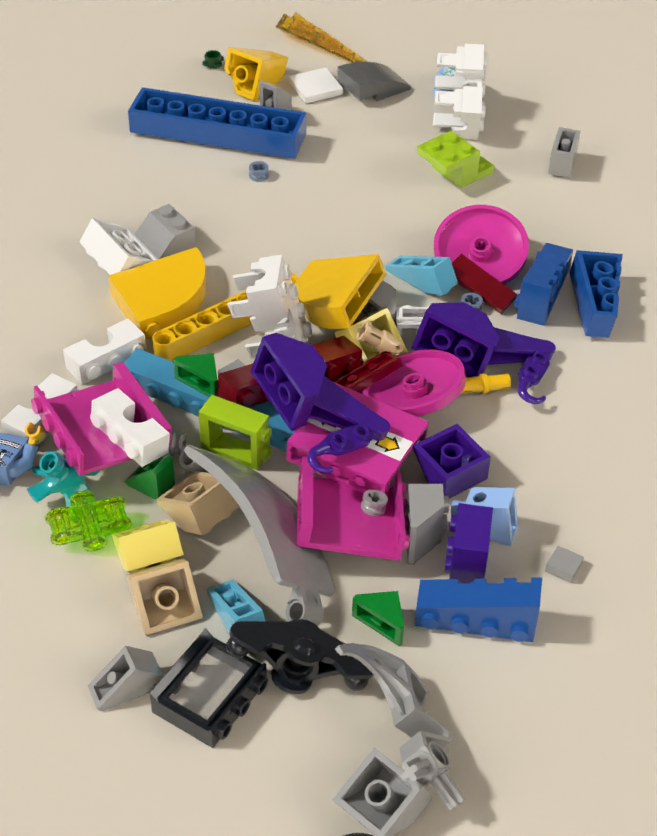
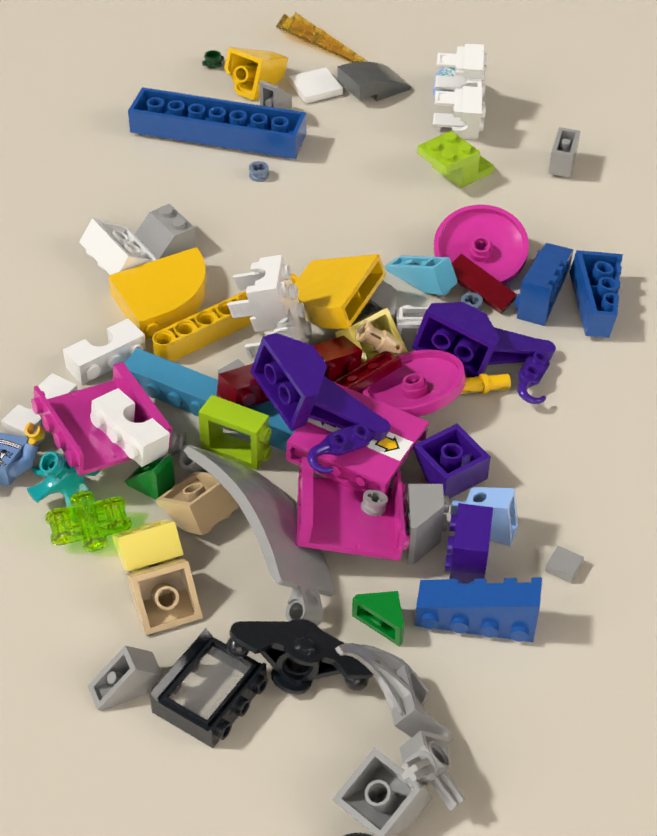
(197, 372): green slope -> none
(234, 604): medium azure slope -> none

